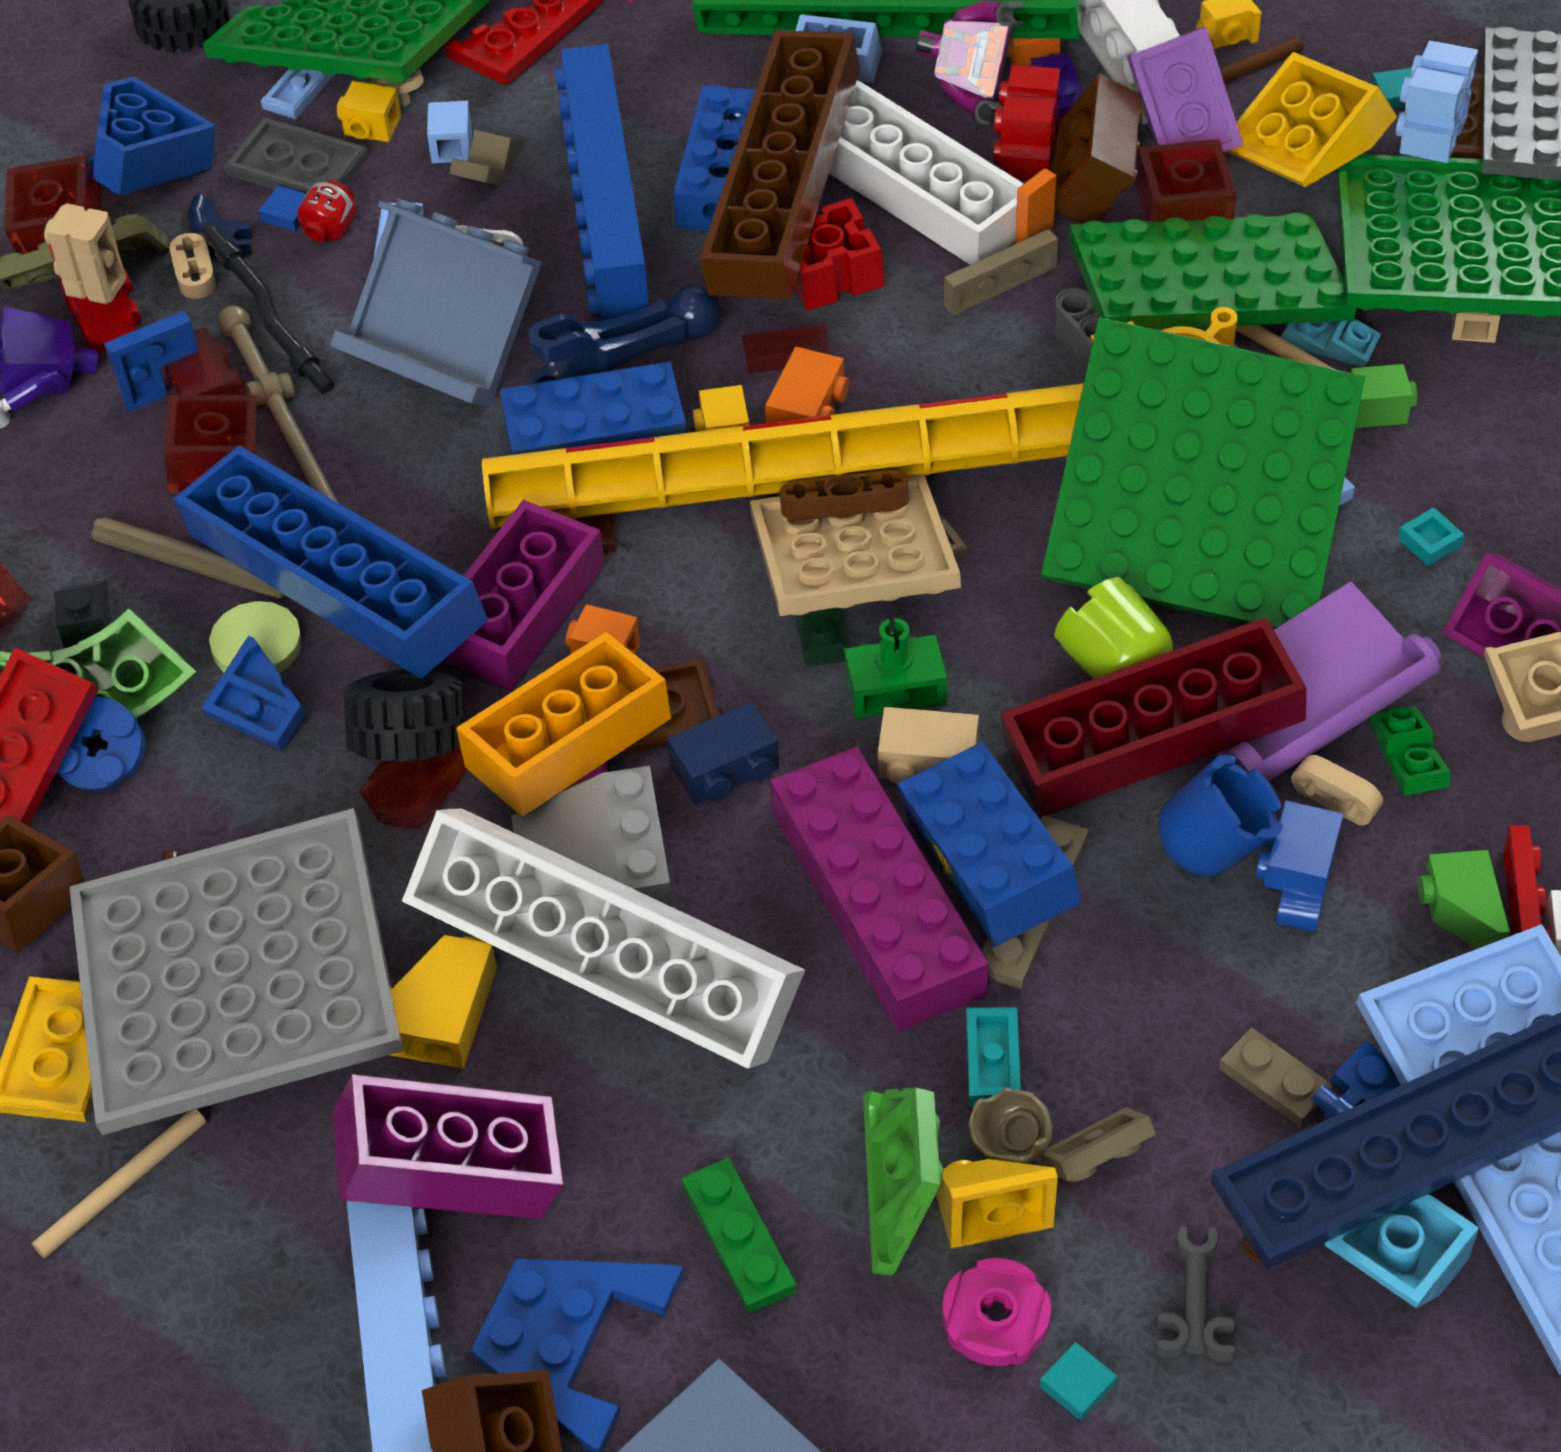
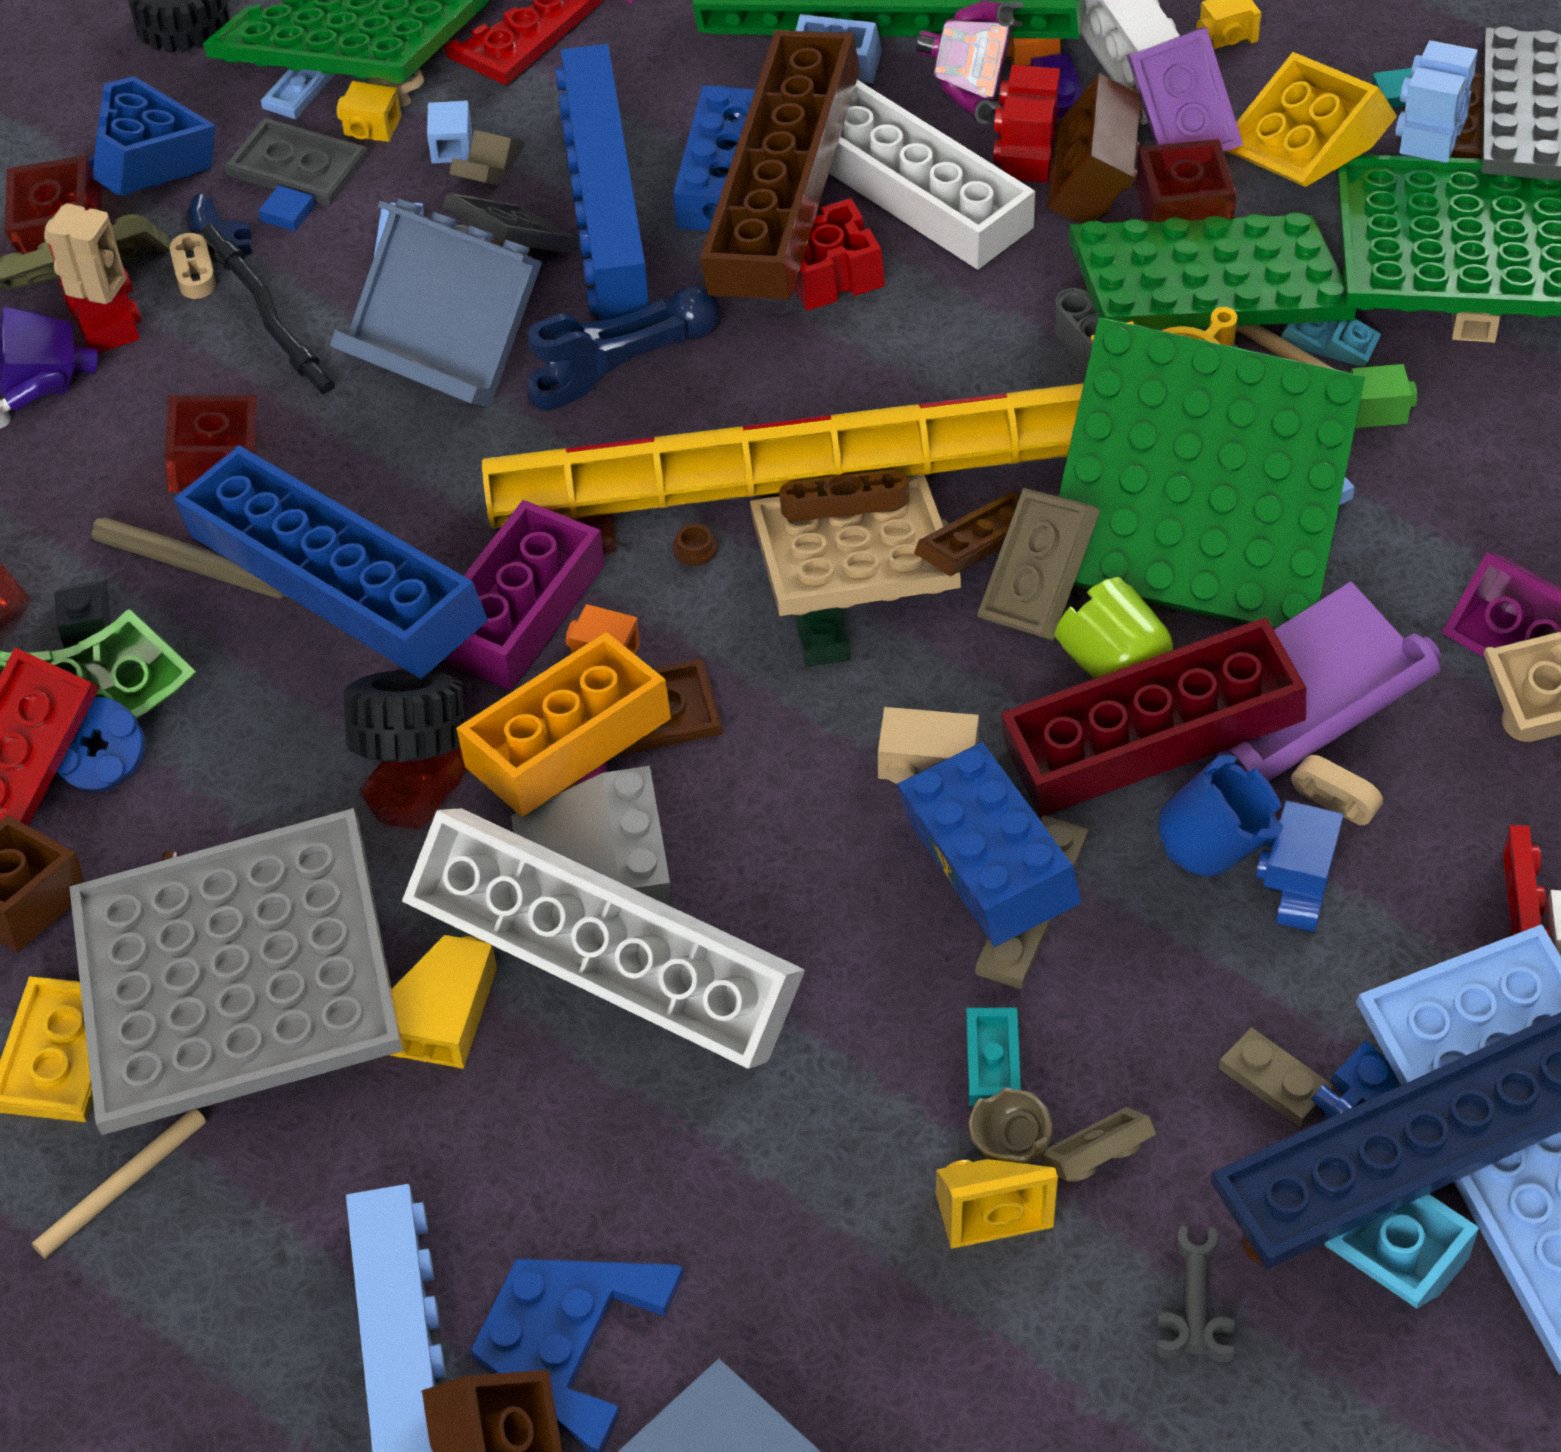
(141, 353): blue plate -> none
(205, 370): clear red brick -> none
(255, 698): blue wing -> none
(268, 623): yellowish green tile -> none
(271, 393): dark tan bar -> none
(327, 211): red head -> none
(446, 1147): magenta brick -> none
(510, 223): none -> dark grey tile
(593, 409): blue brick -> none
(694, 545): none -> reddish brown plate
(720, 409): yellow brick -> none
(723, 753): dark blue brick -> none
(738, 1235): green plate -> none
(773, 349): clear red tile -> none
(807, 387): orange brick -> none
(879, 889): magenta brick -> none
(895, 672): green brick -> none
(900, 1169): bright green wing -> none
(969, 537): none -> reddish brown tile
(996, 1341): dark pink plate -> none
(1000, 272): dark tan plate -> none
(1035, 205): orange tile -> none
(1038, 563): none -> dark tan tile
(1078, 1381): teal tile -> none
(1261, 59): reddish brown bar -> none
(1409, 750): green slope -> none
(1431, 536): teal plate -> none
(1464, 896): bright green slope -> none

